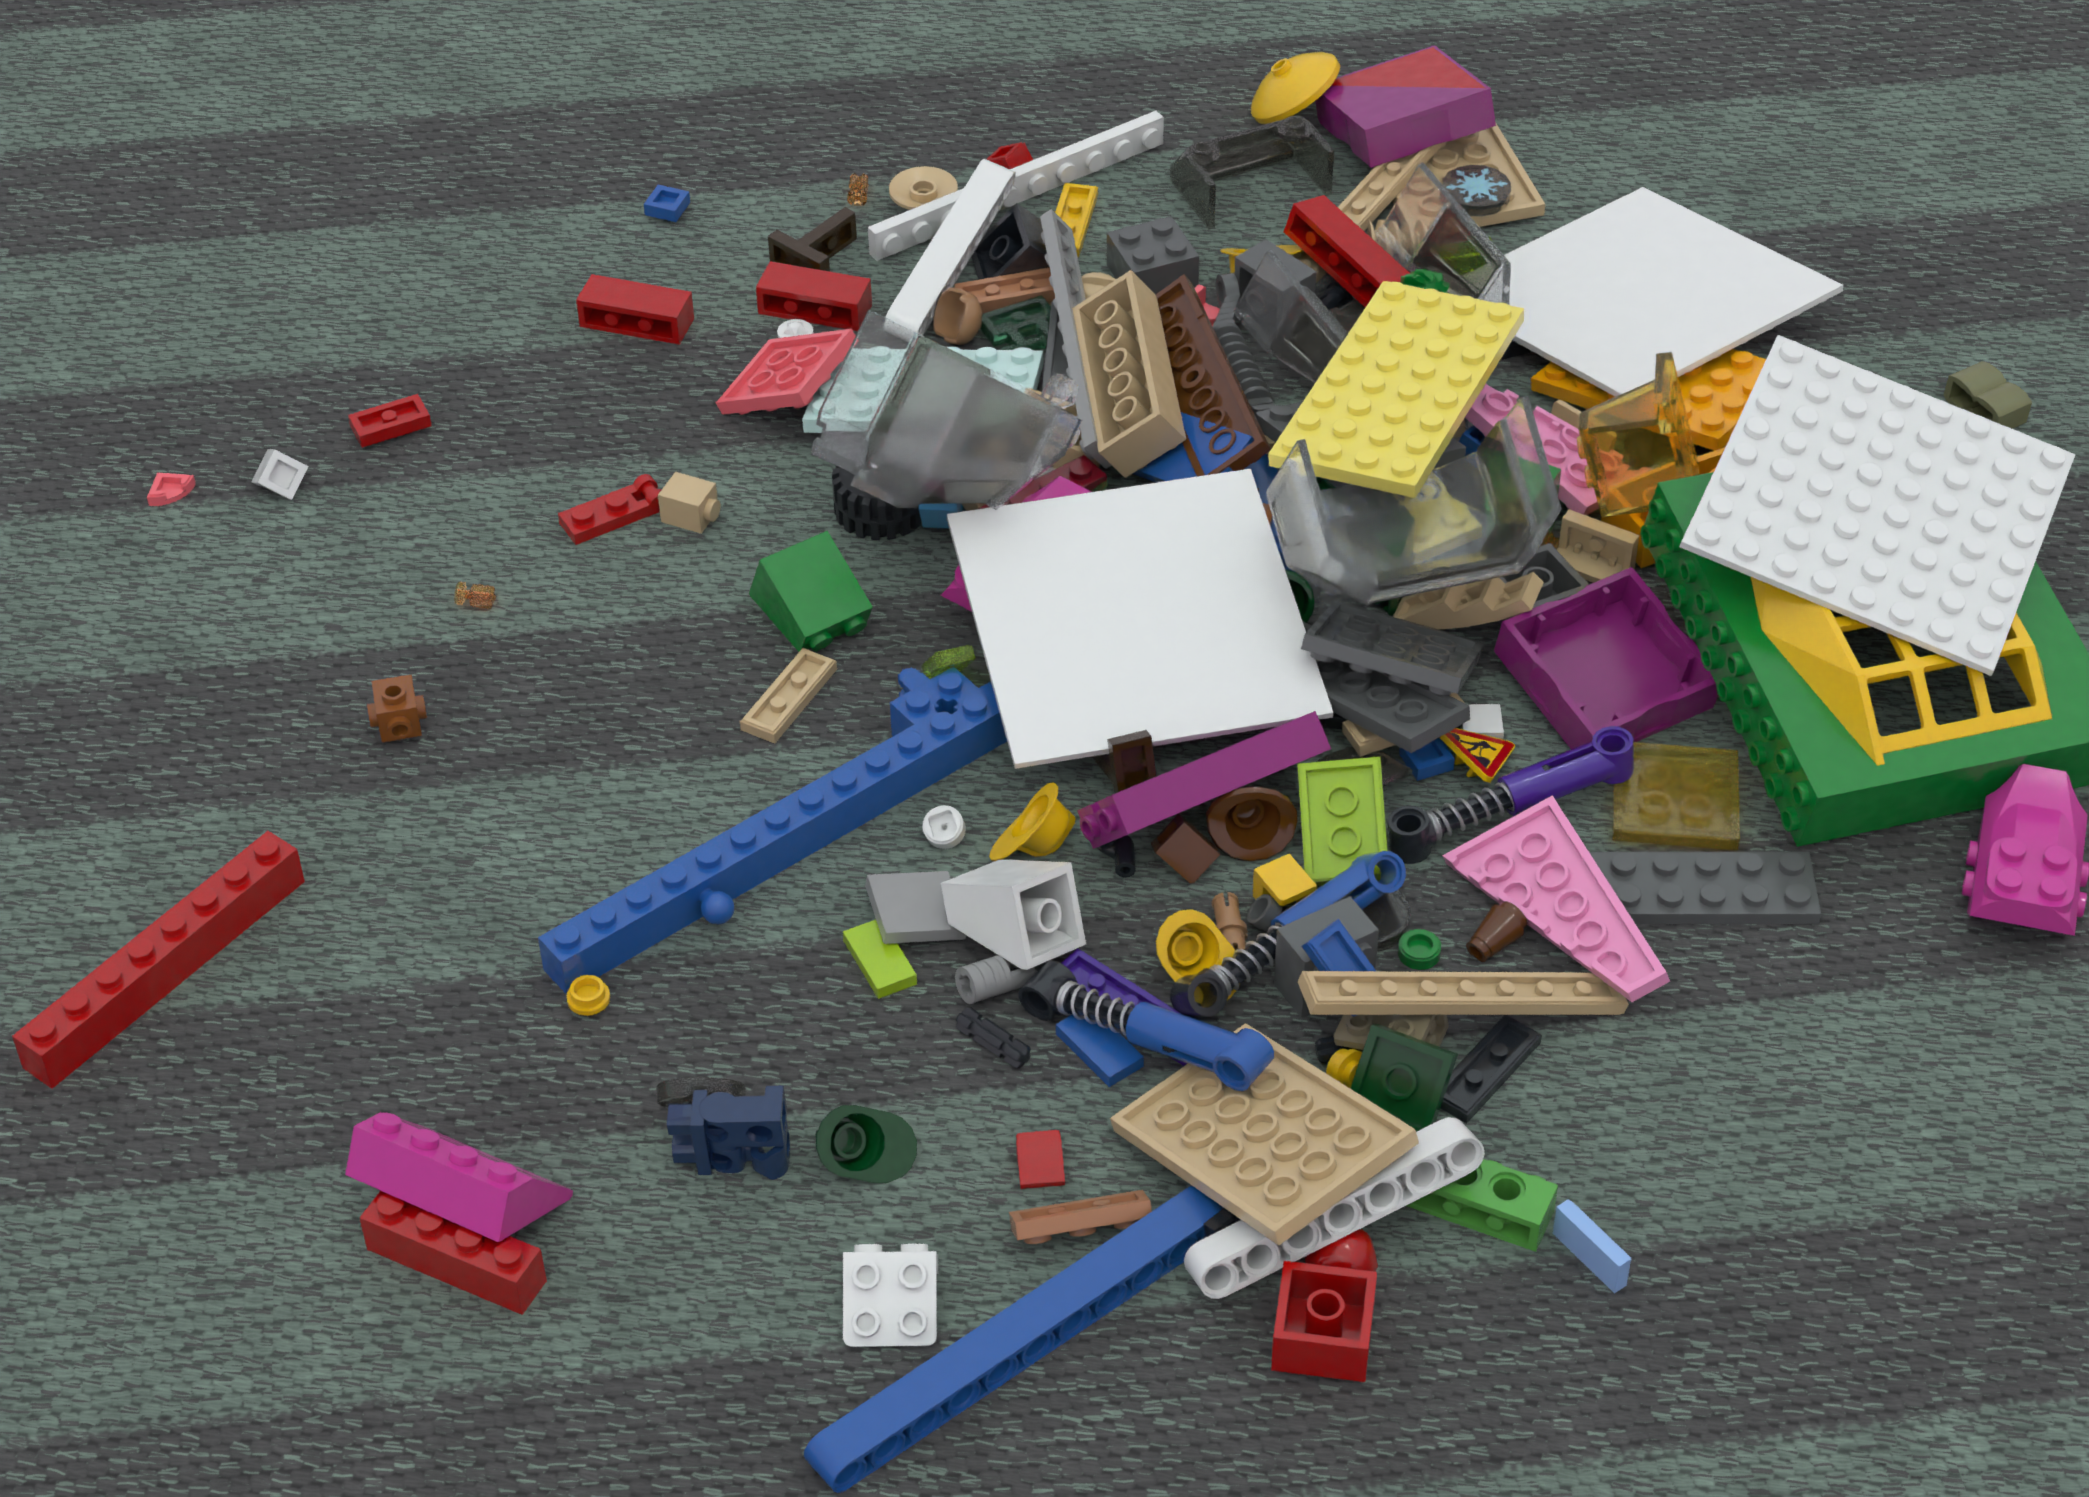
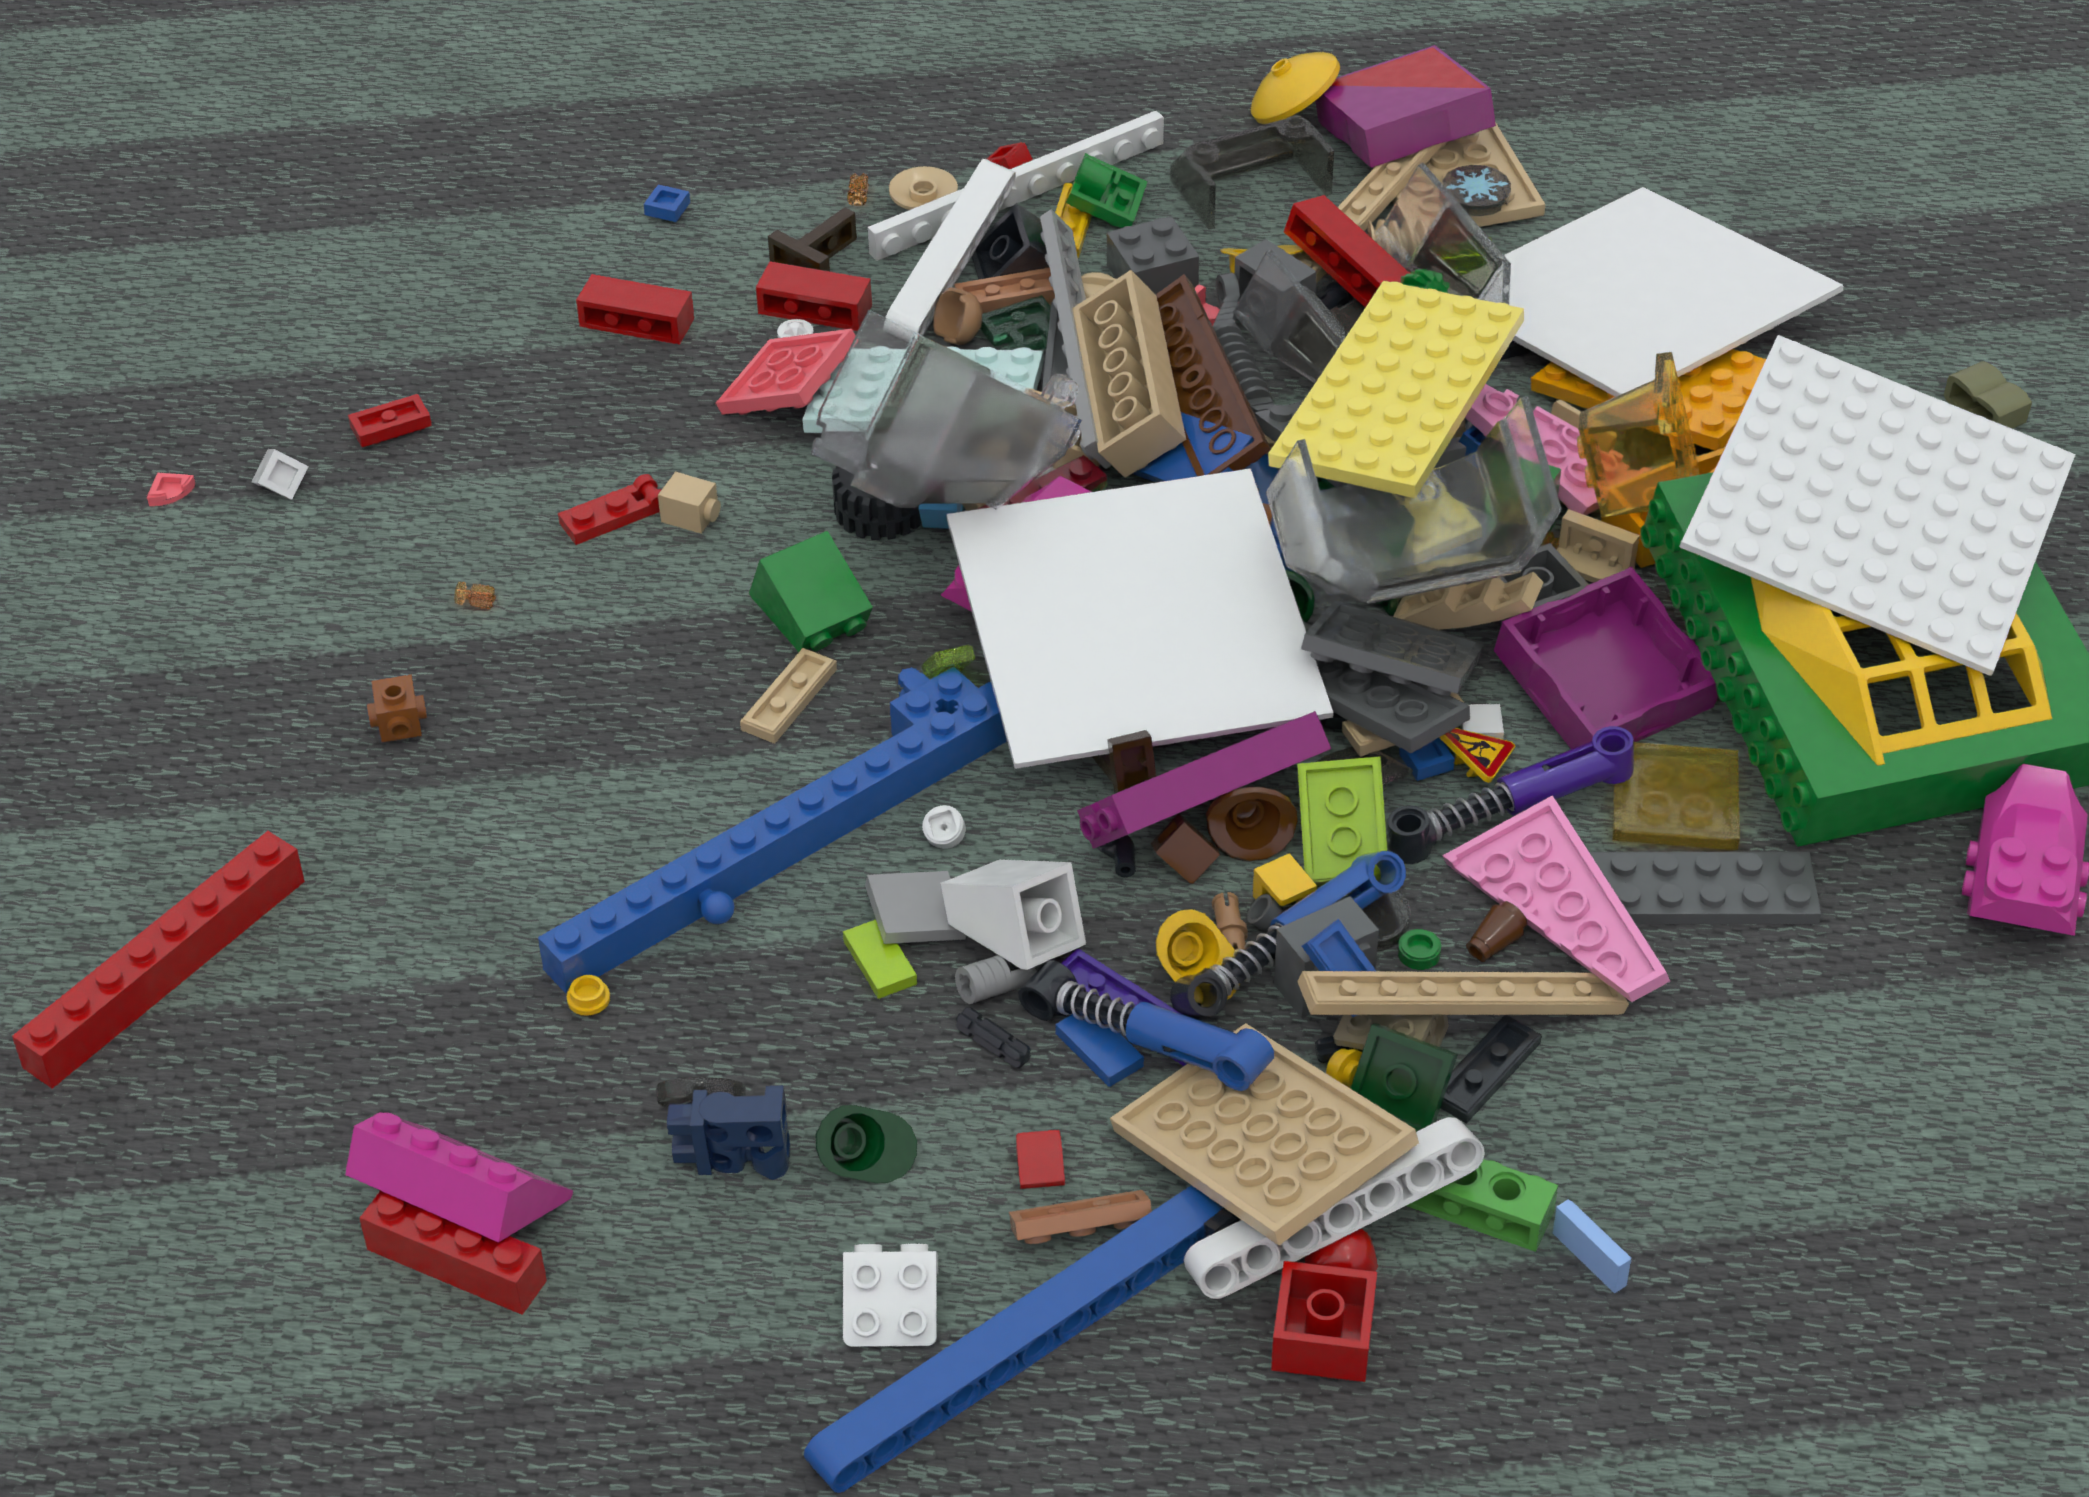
(1039, 827): yellow piece -> none
(1106, 192): none -> green plate

